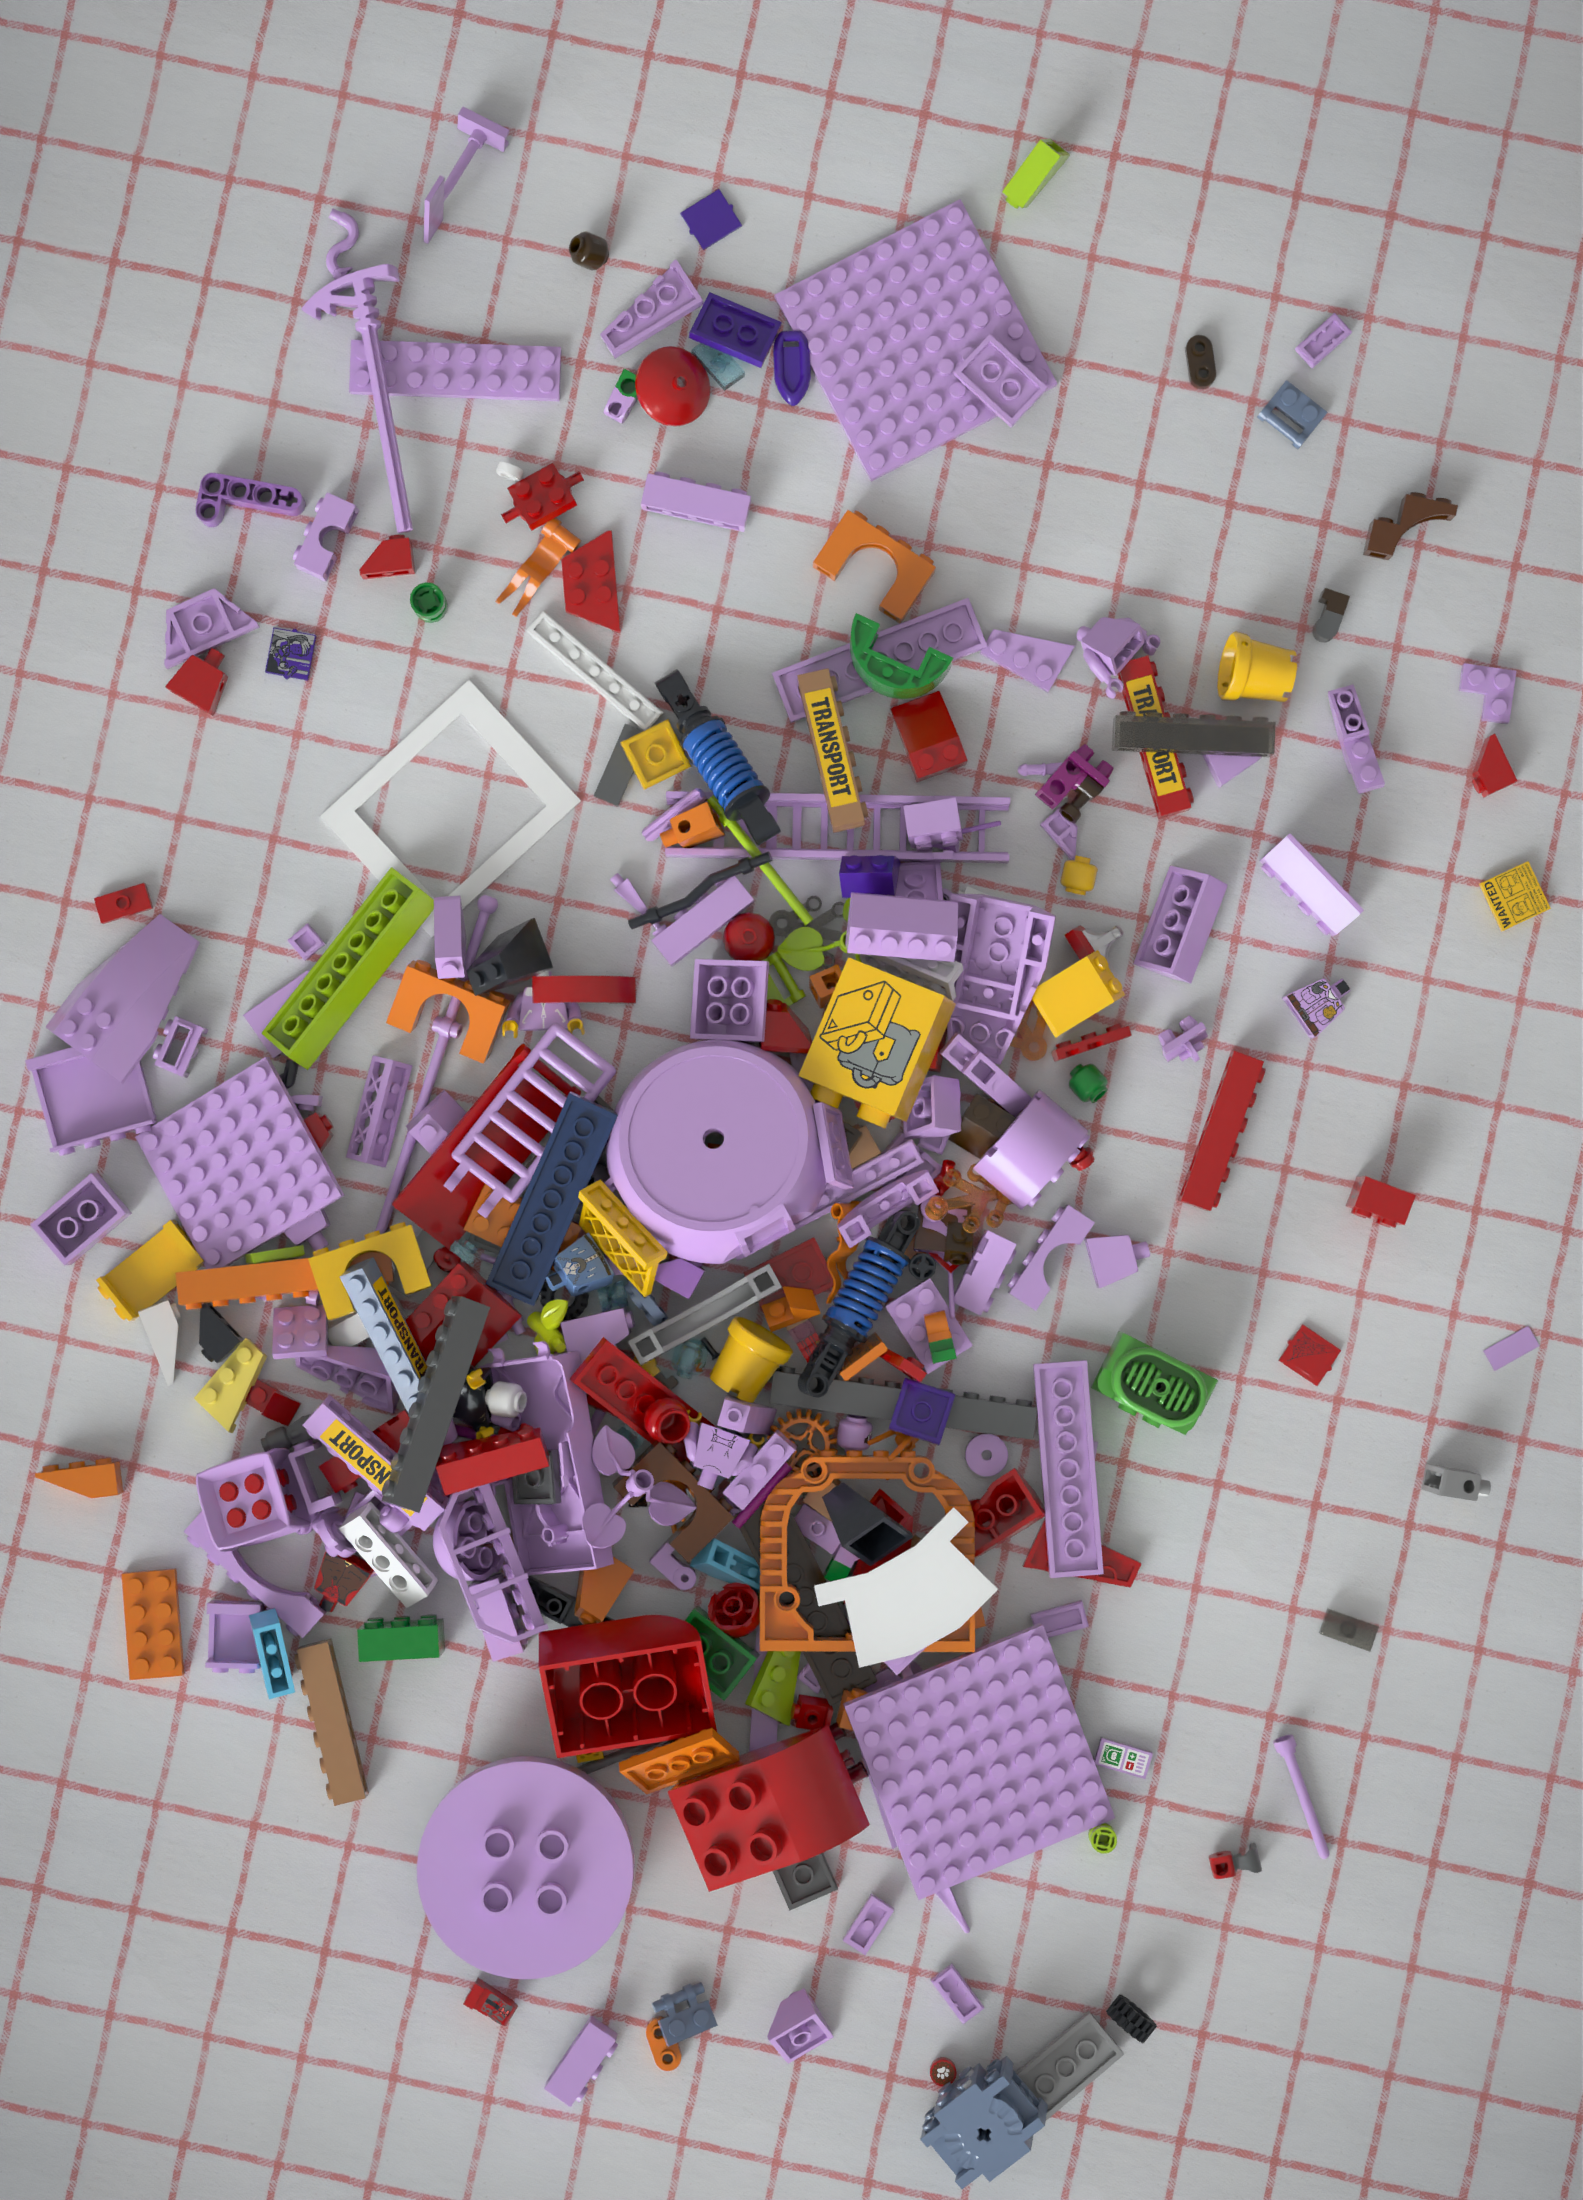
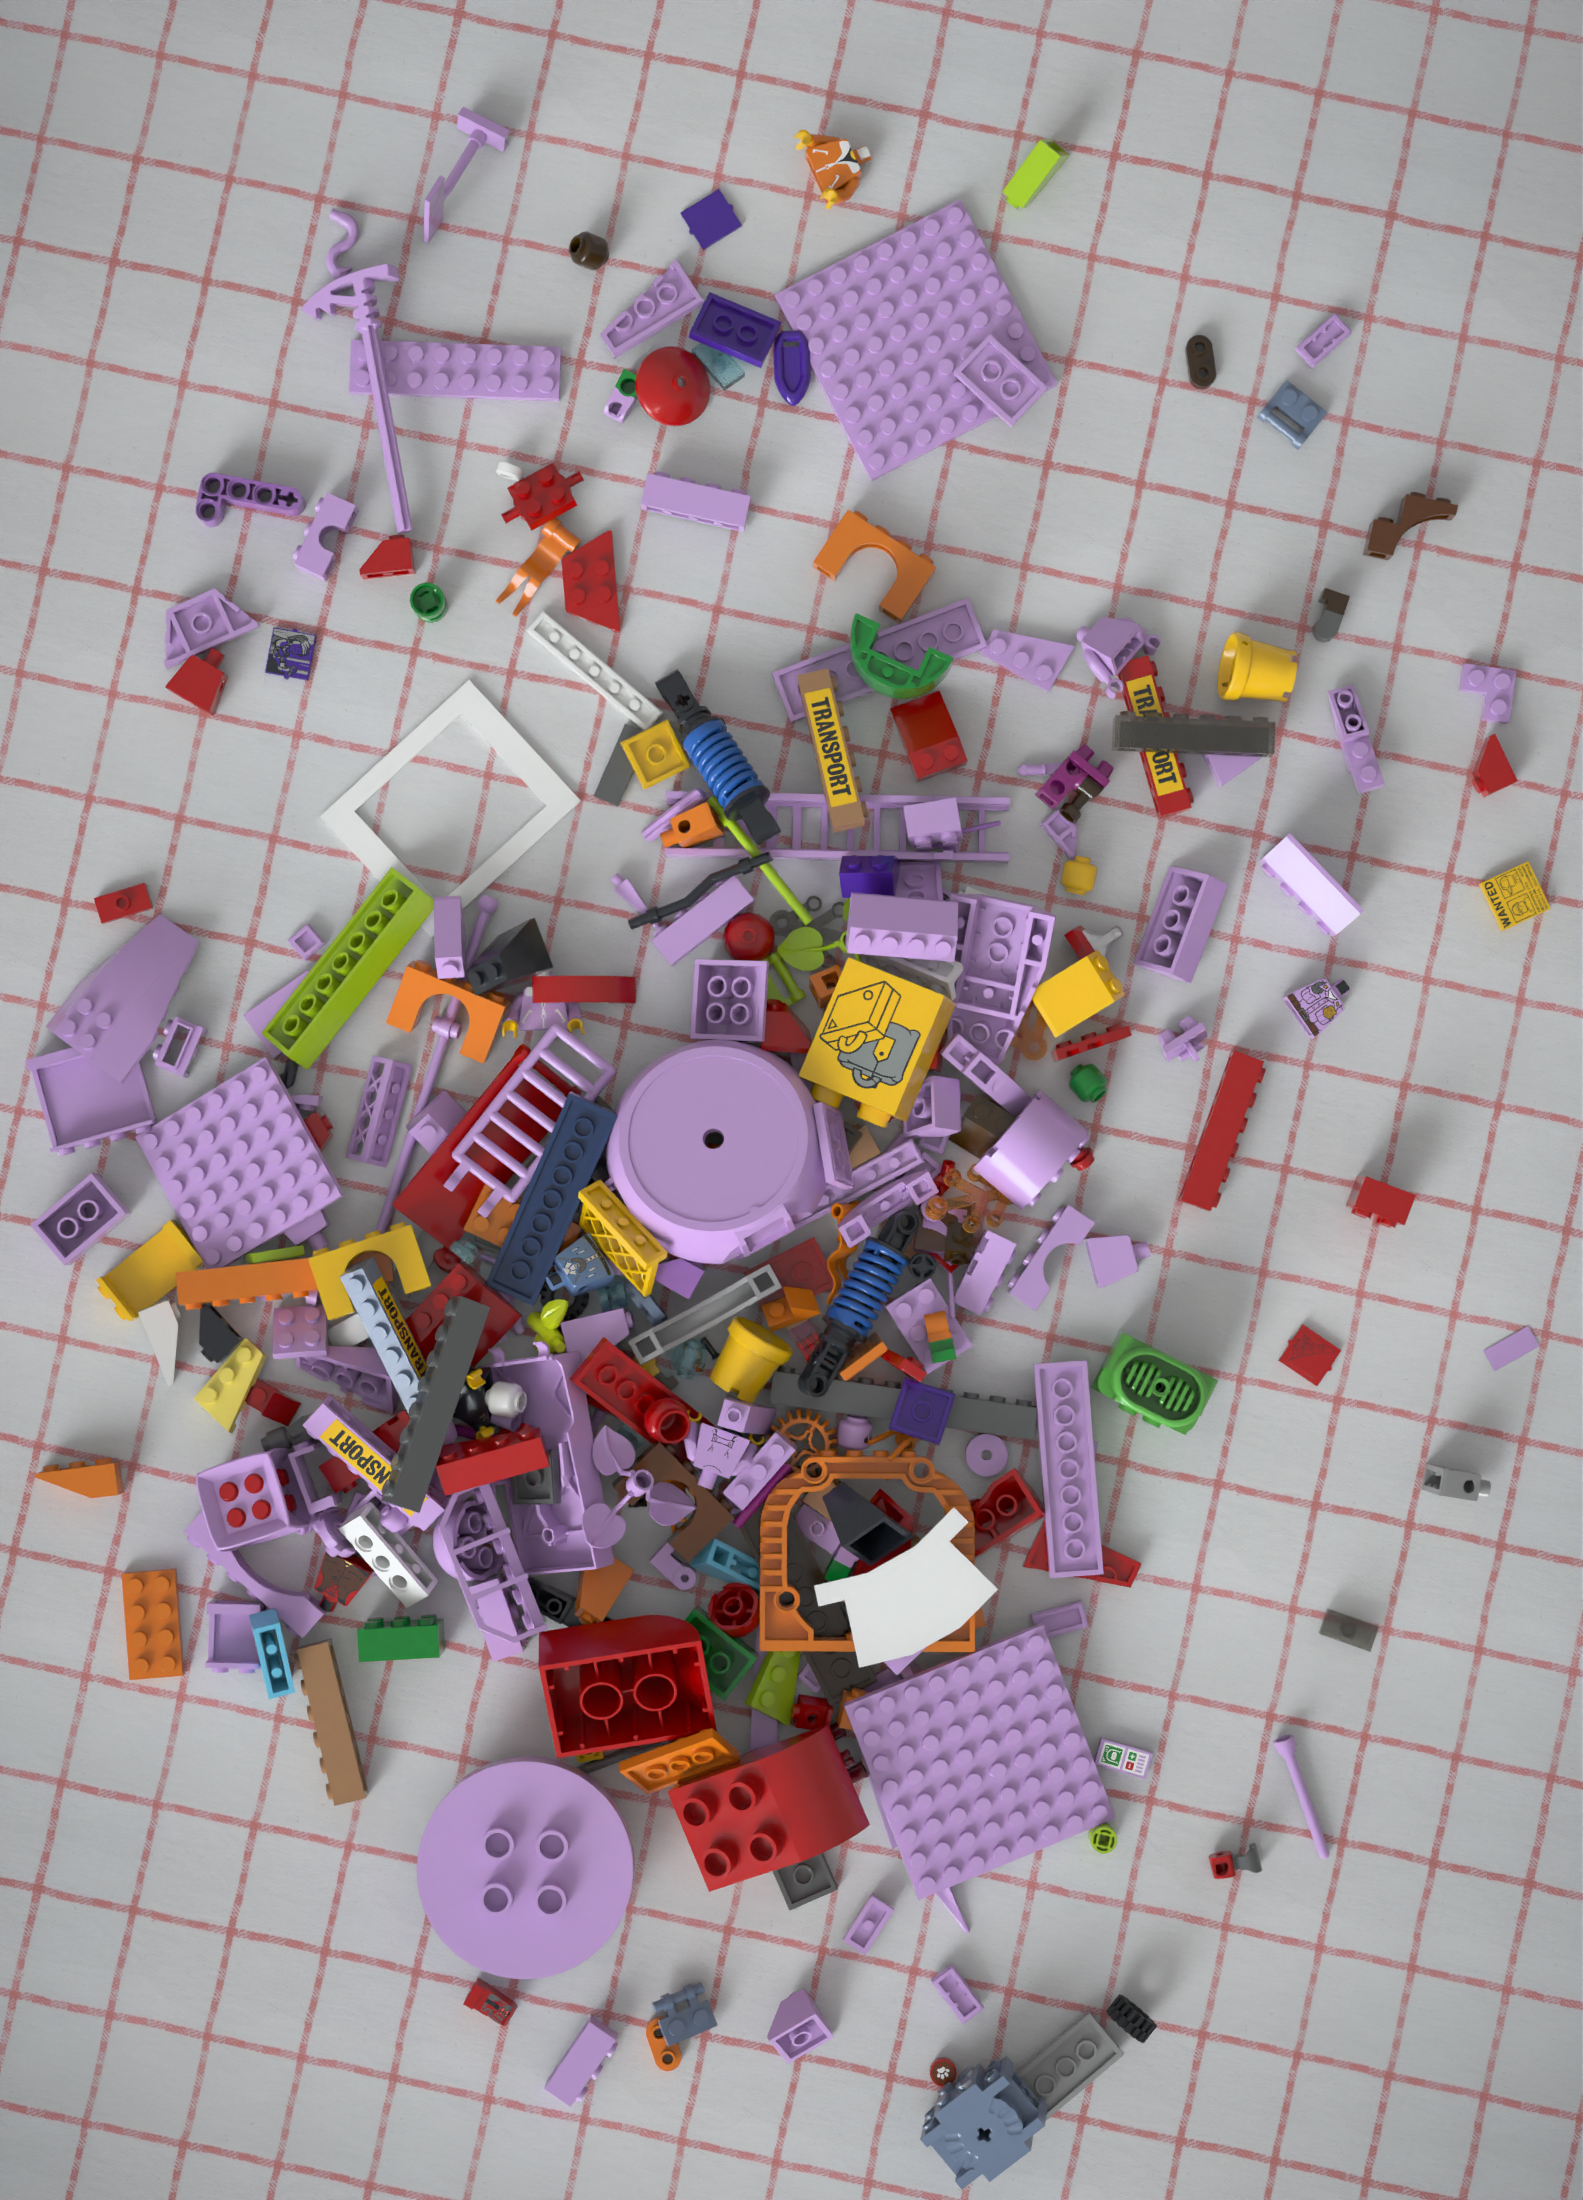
(833, 165): none -> orange torso

